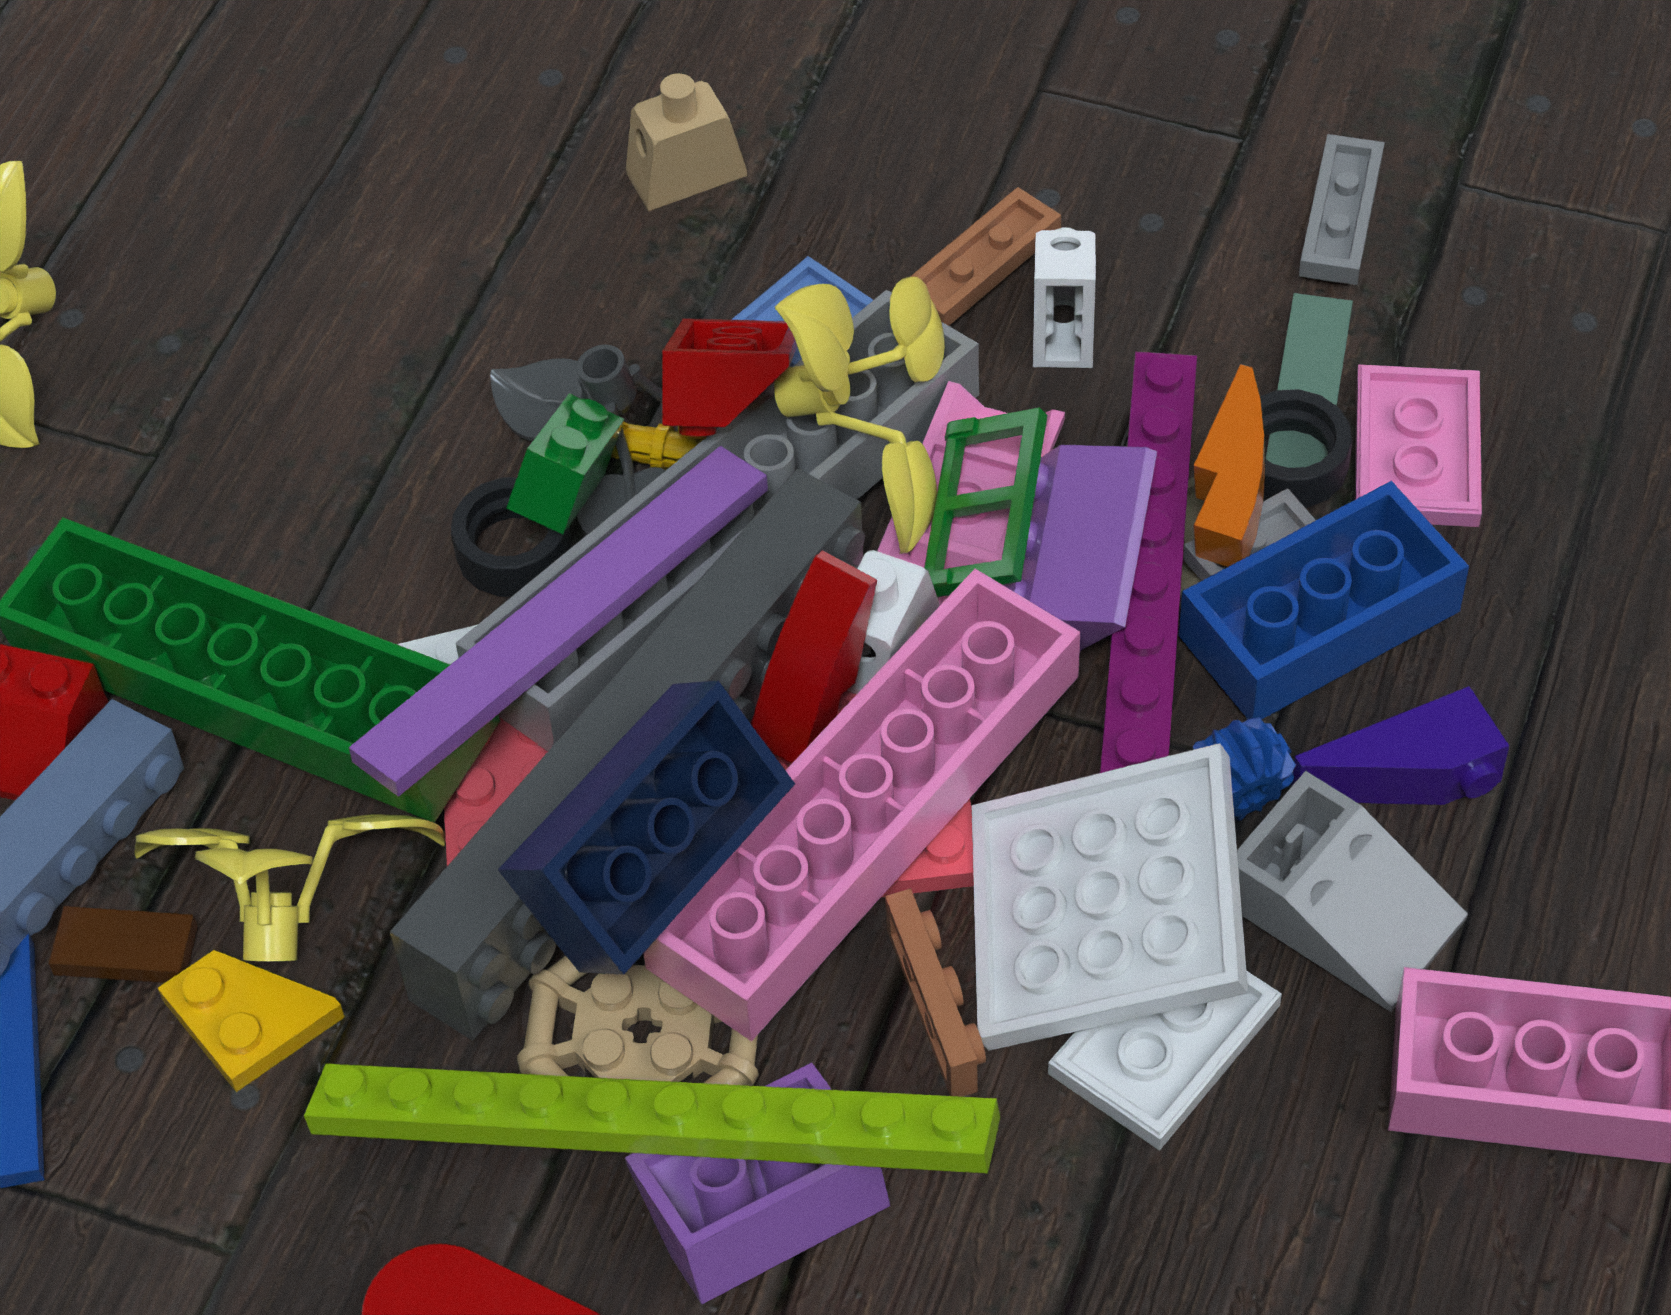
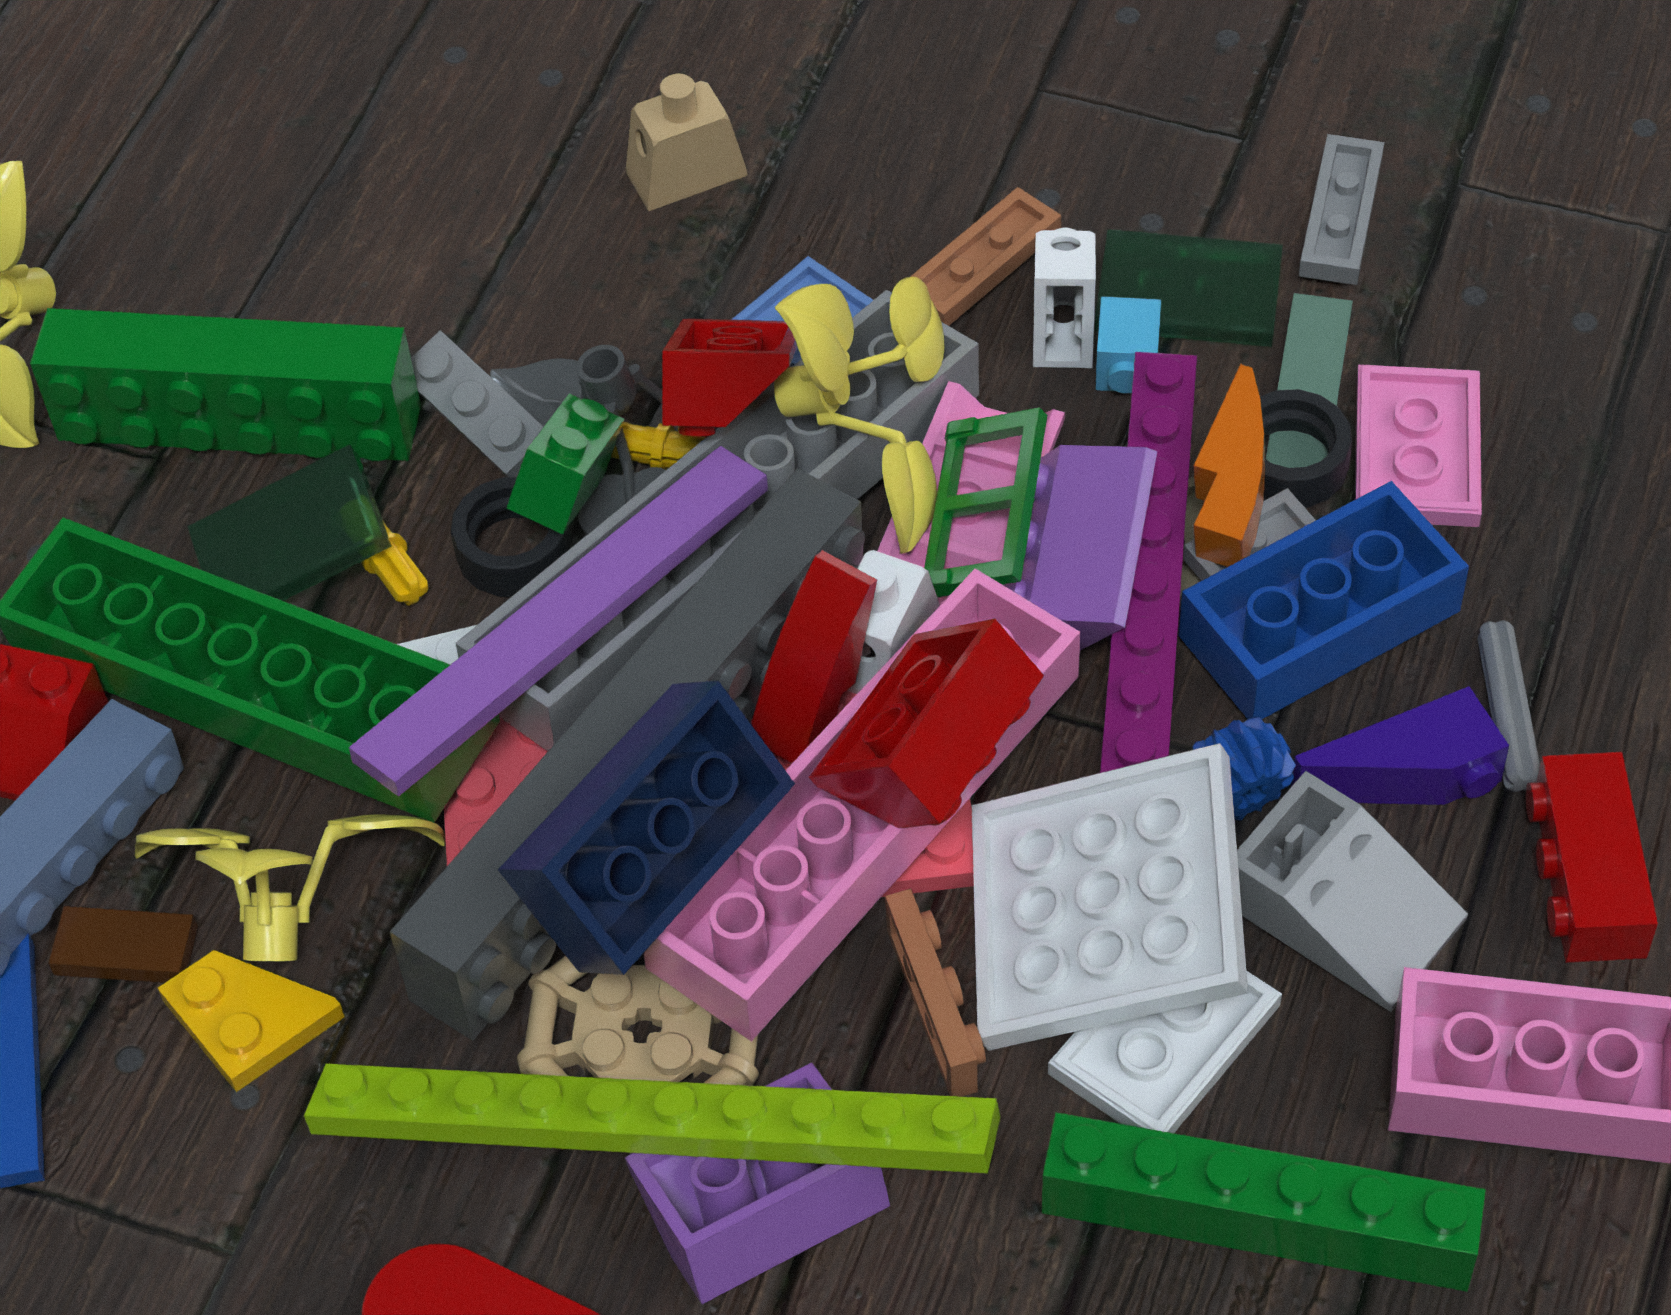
(227, 383): none -> green brick
(294, 529): none -> clear green tile
(397, 571): none -> yellow axle
(474, 403): none -> light grey plate
(930, 724): none -> red slope
(1124, 328): none -> medium azure brick
(1204, 284): none -> clear green tile
(1263, 1201): none -> green brick
(1509, 702): none -> light grey axle
(1592, 857): none -> red brick

